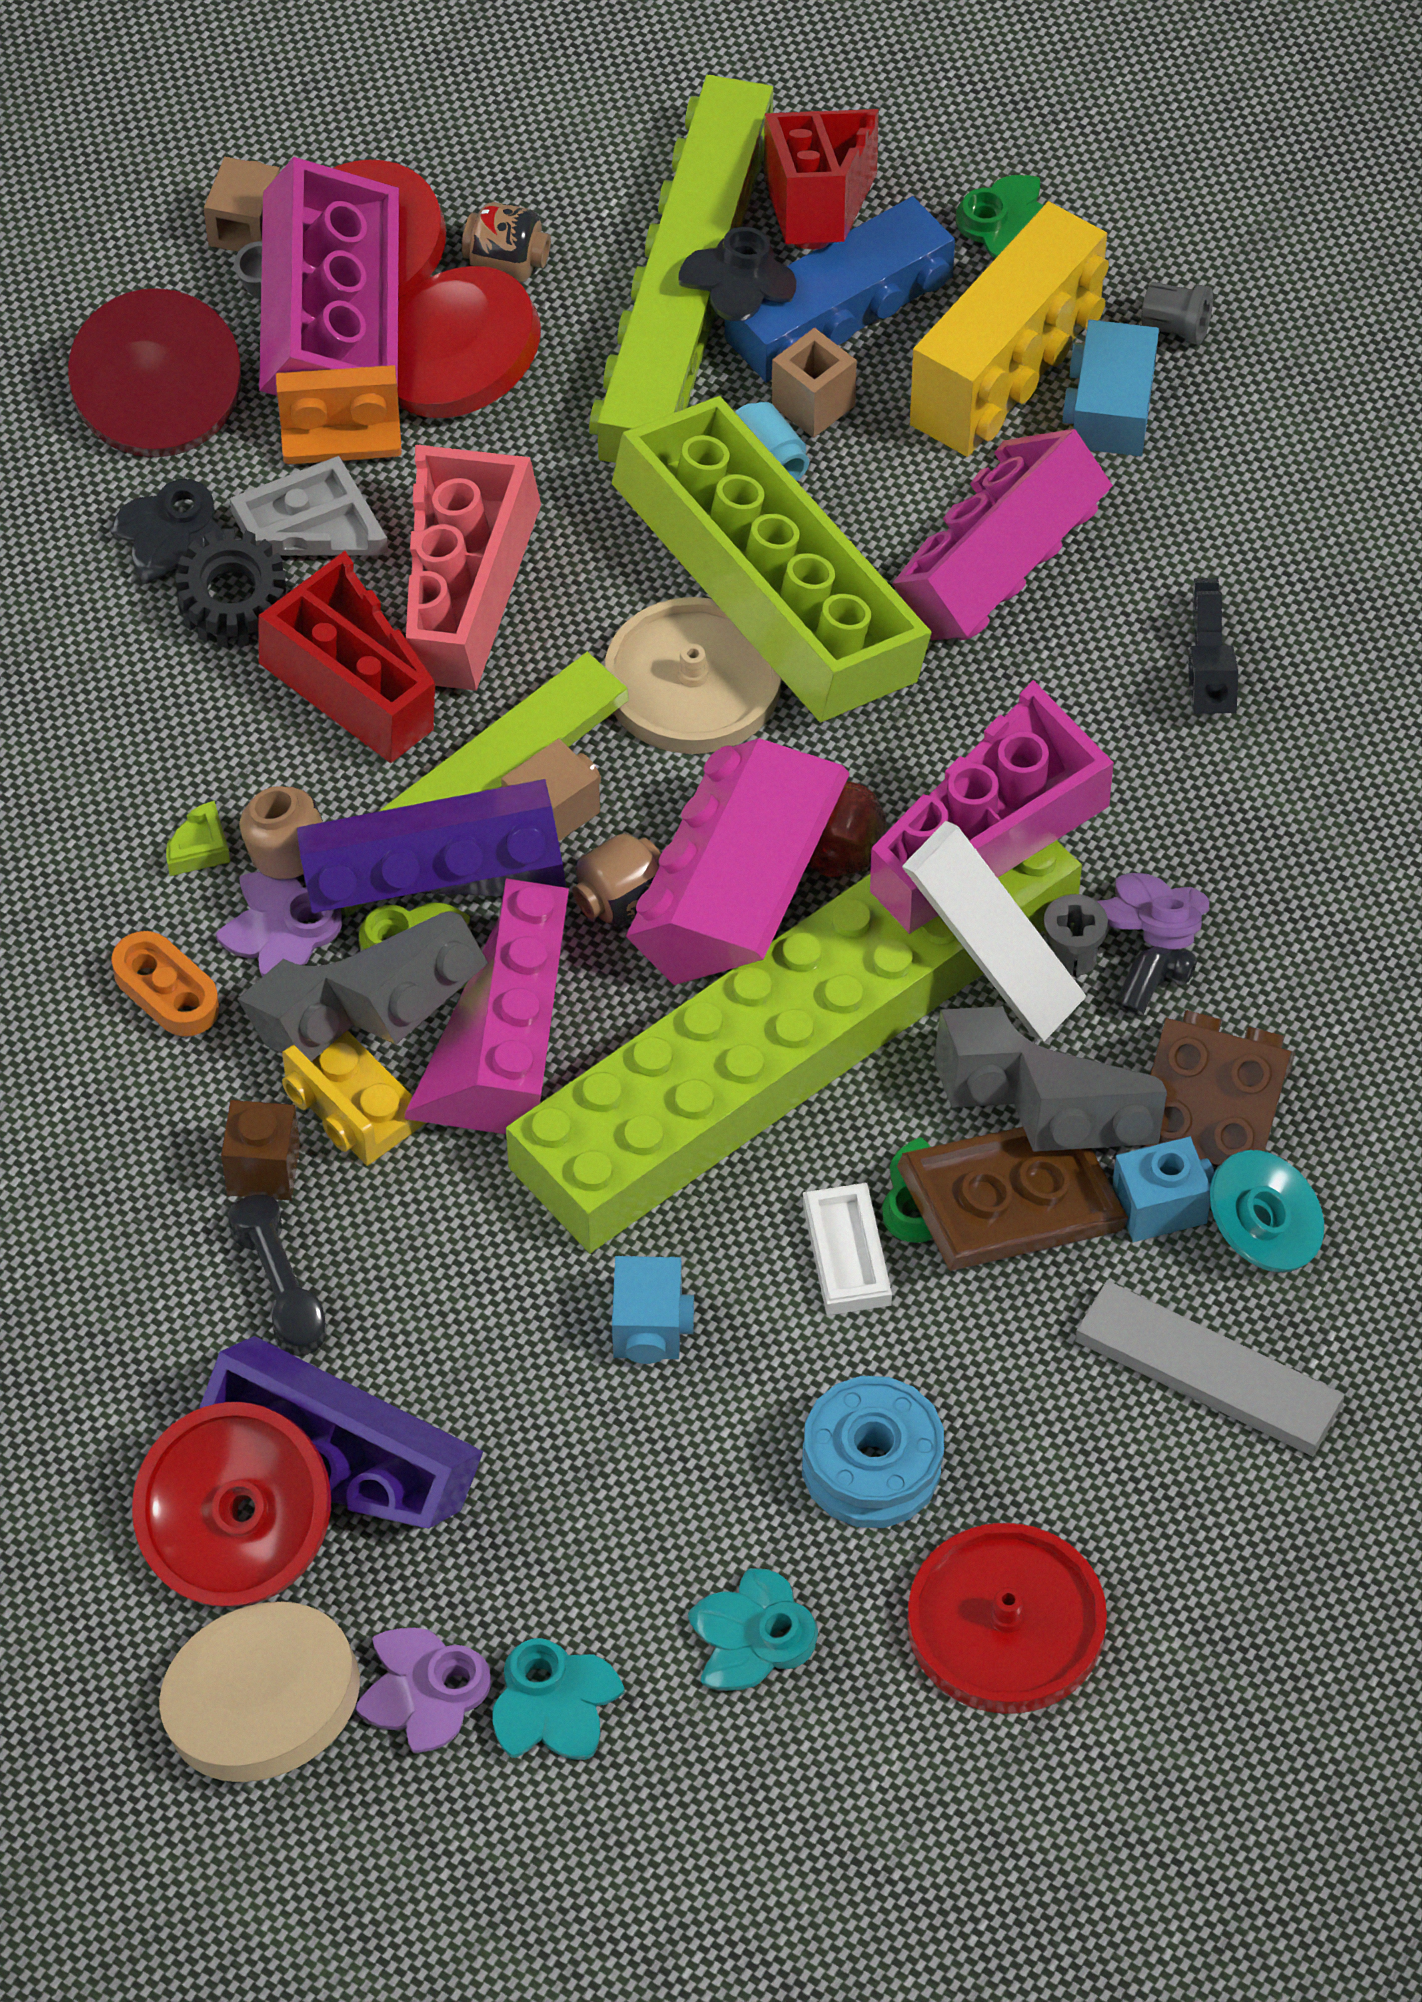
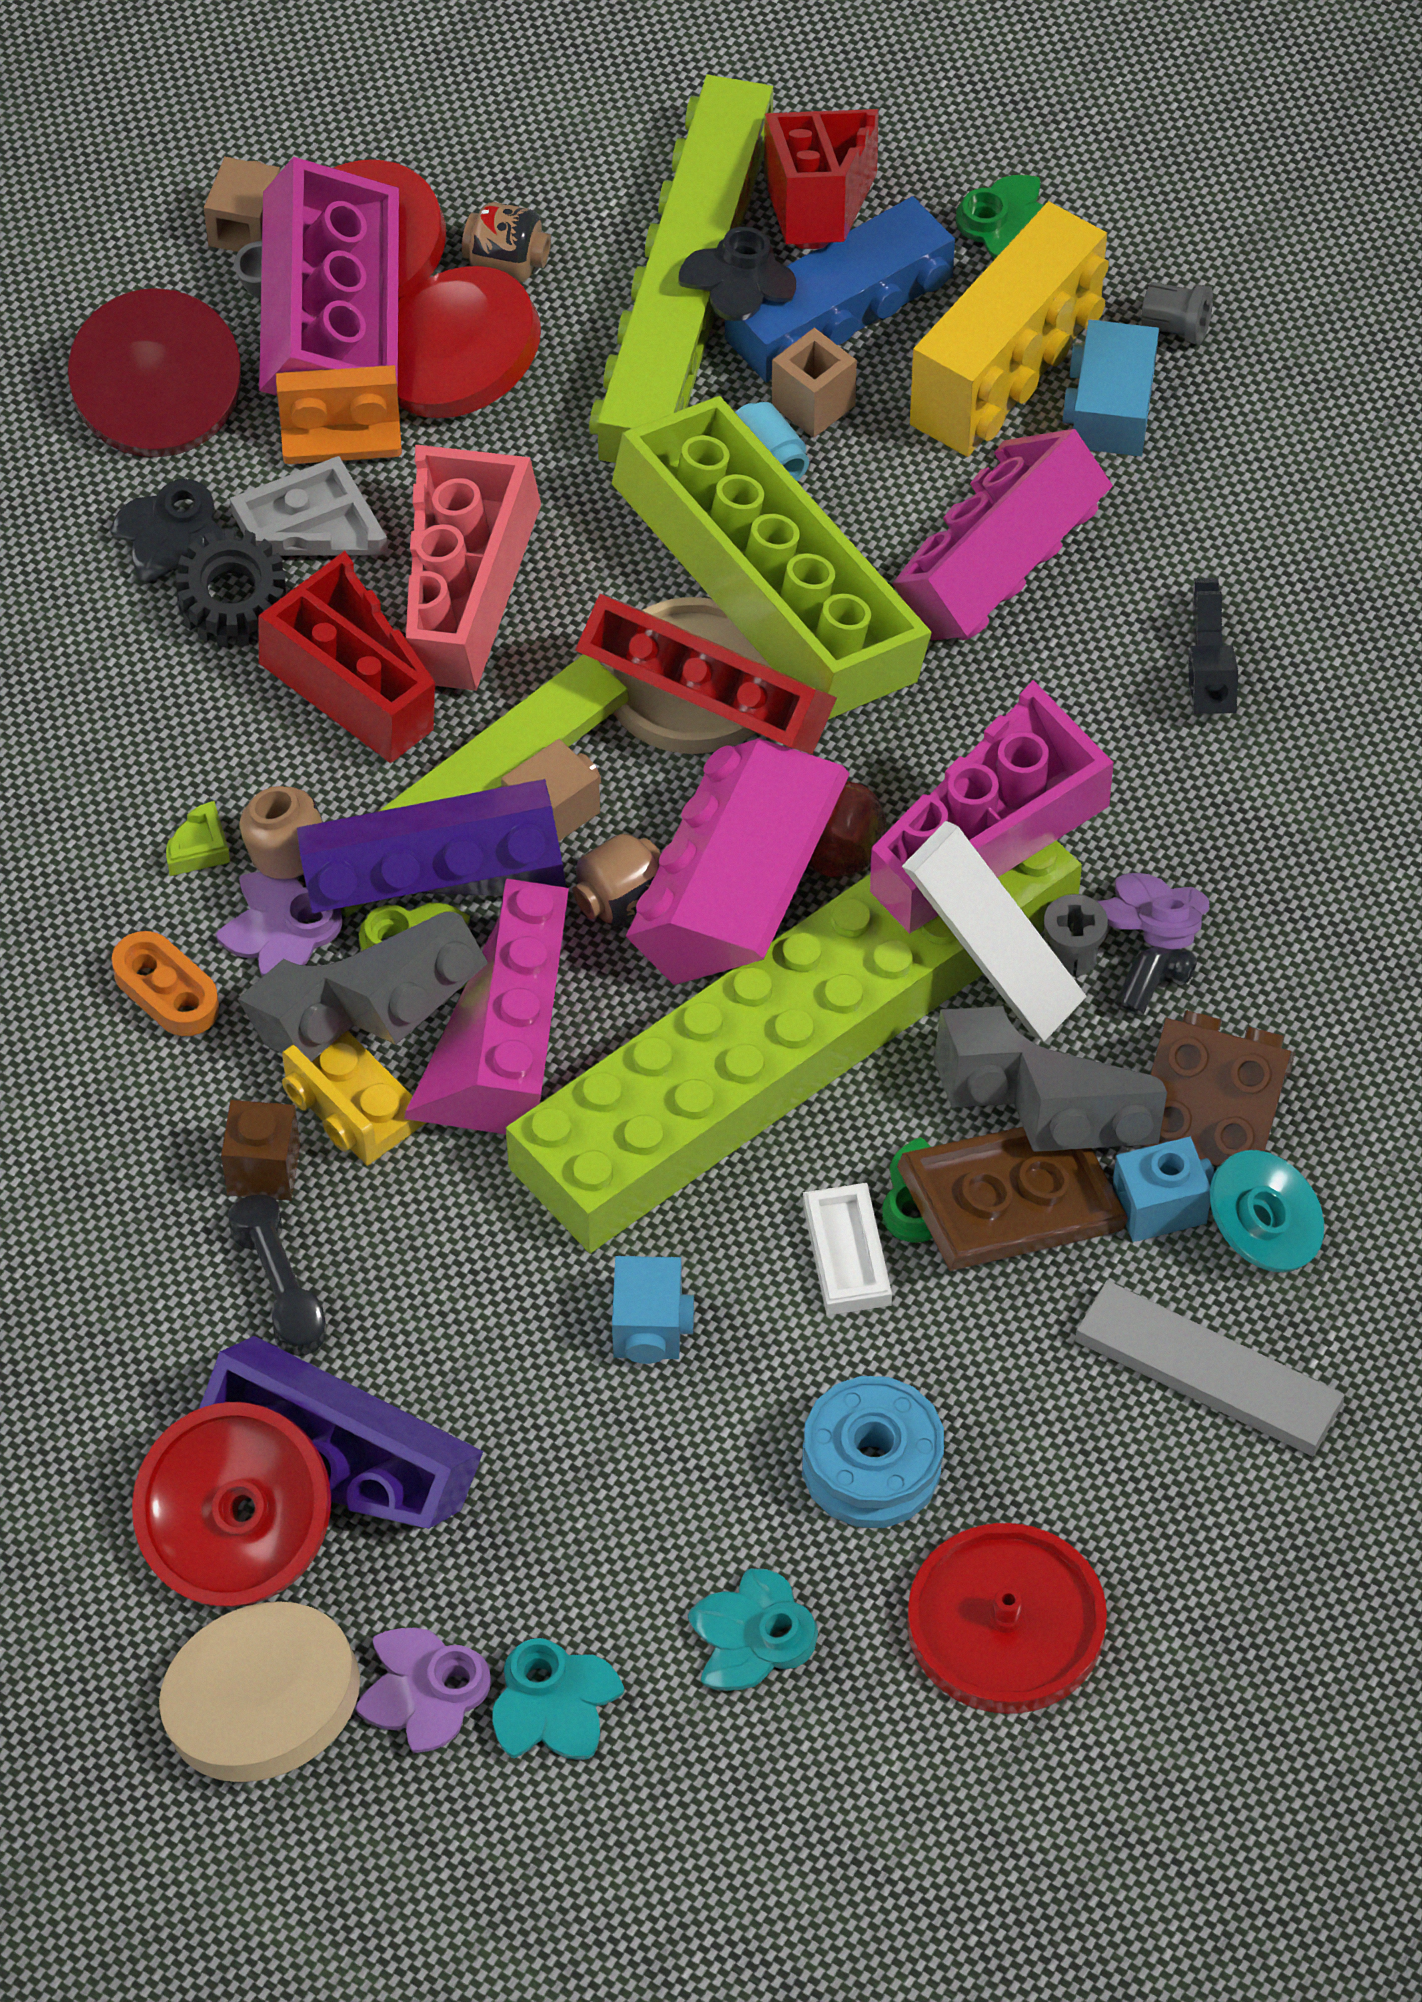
(706, 674): none -> red brick

